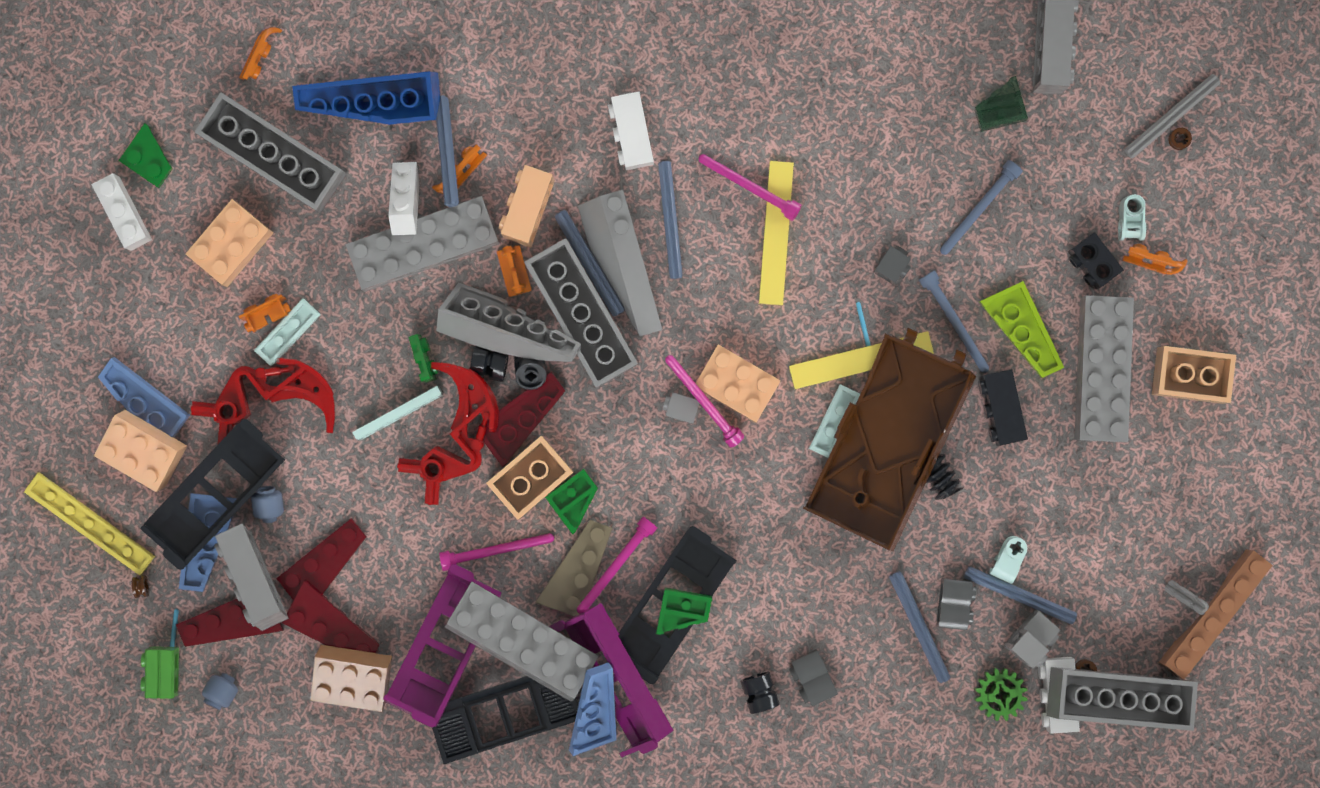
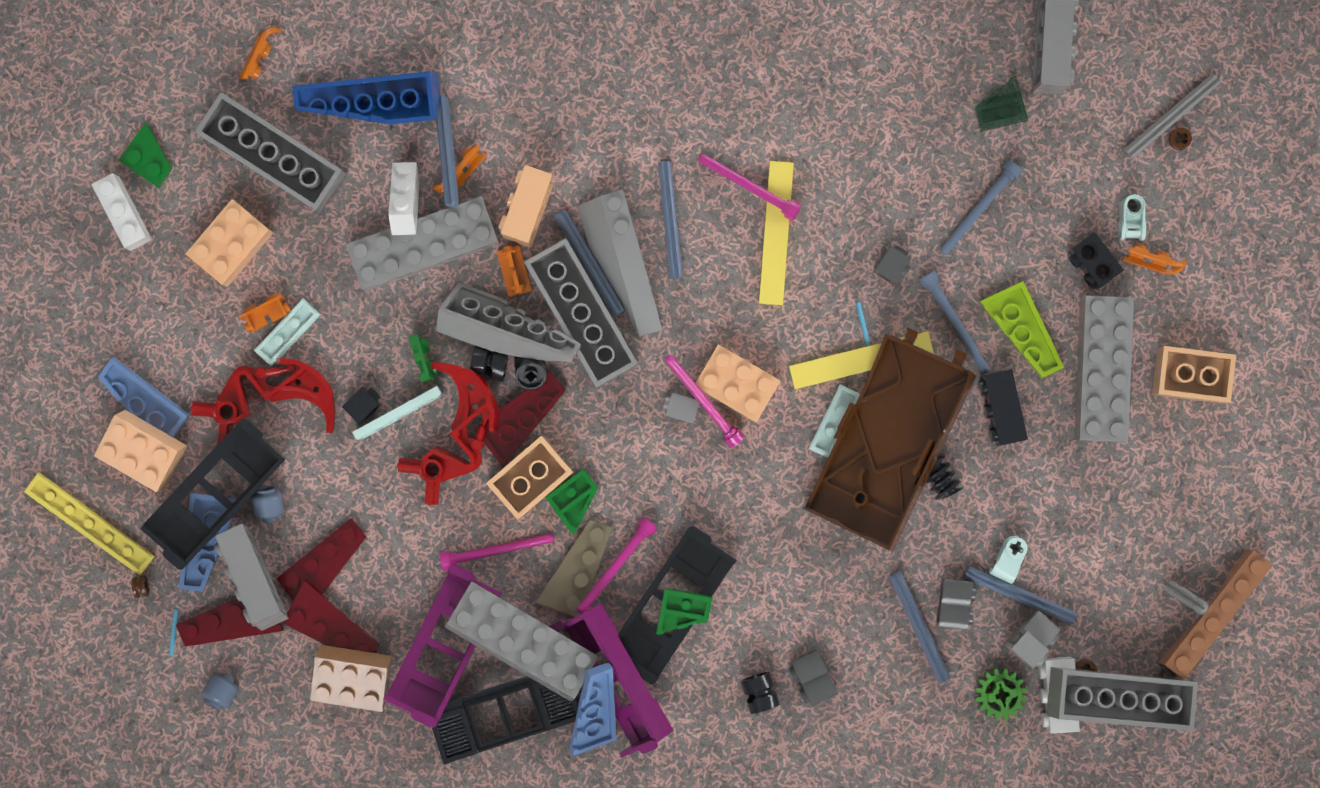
(161, 672): bright green brick -> none
(362, 404): none -> black brick
(631, 131): white brick -> none

